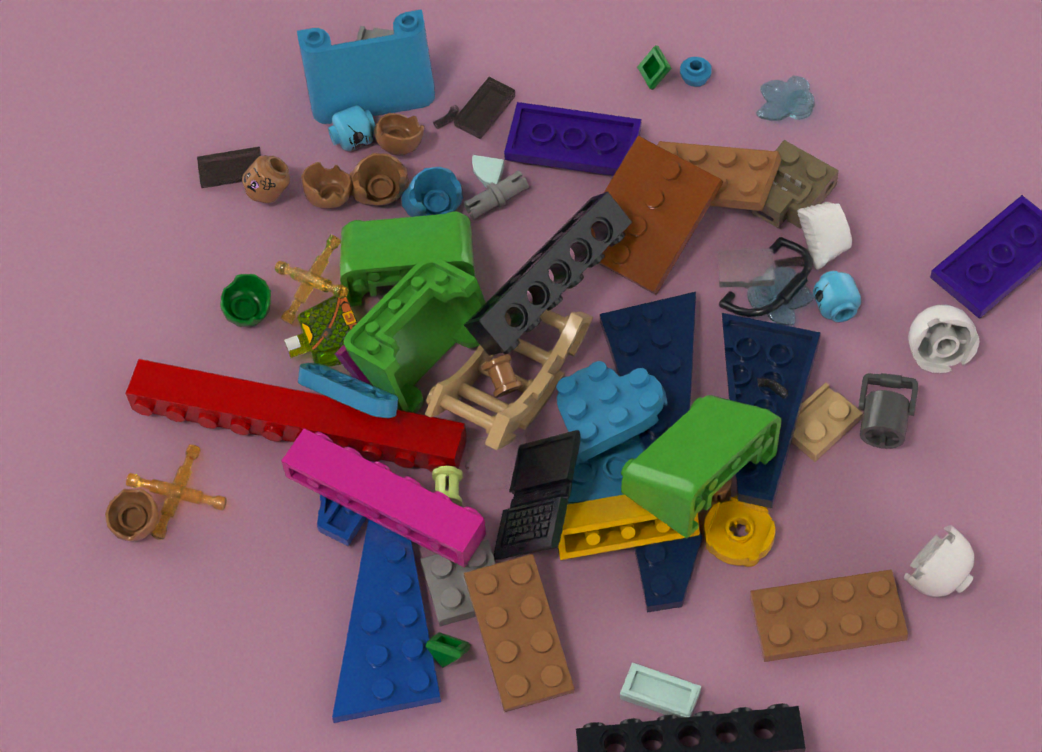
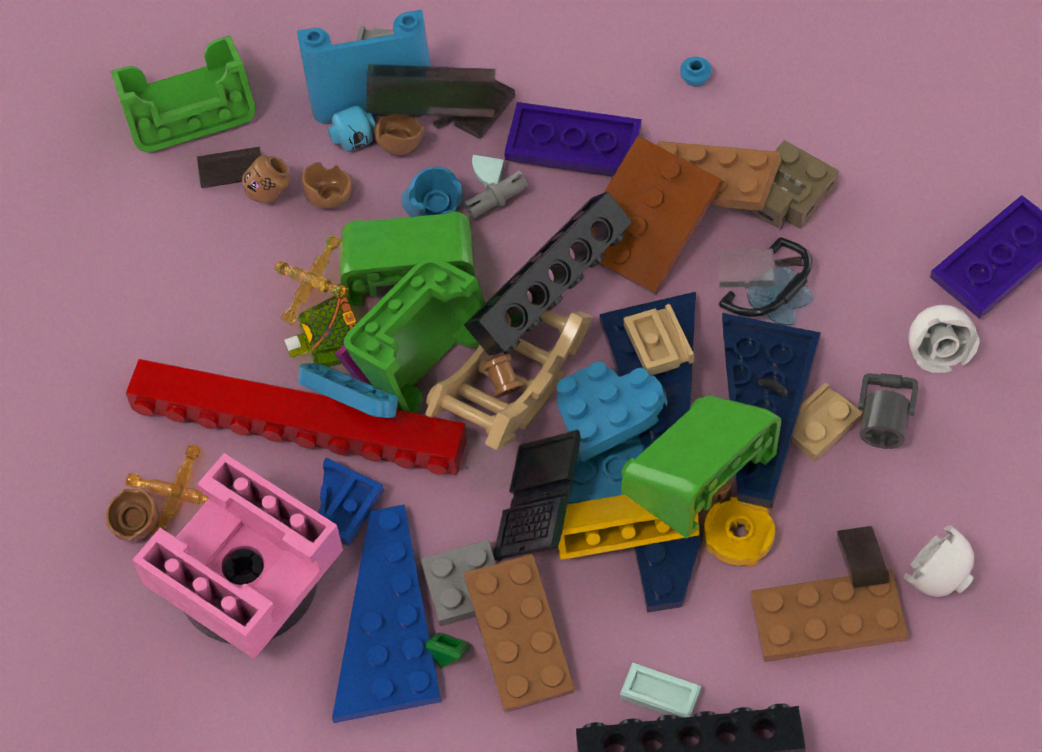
(186, 103): none -> bright green windscreen
(236, 530): none -> bright pink piece
(246, 300): green hair -> none
(378, 179): medium nougat hair -> none
(385, 497): dark pink brick -> none
(430, 91): none -> clear smoke brick
(455, 476): yellowish green bush -> none
(654, 67): green slope -> none
(658, 340): none -> tan plate
(786, 99): clear light blue plate -> none
(825, 232): white hair -> none
(837, 296): medium azure head -> none
(862, 557): none -> clear smoke tile

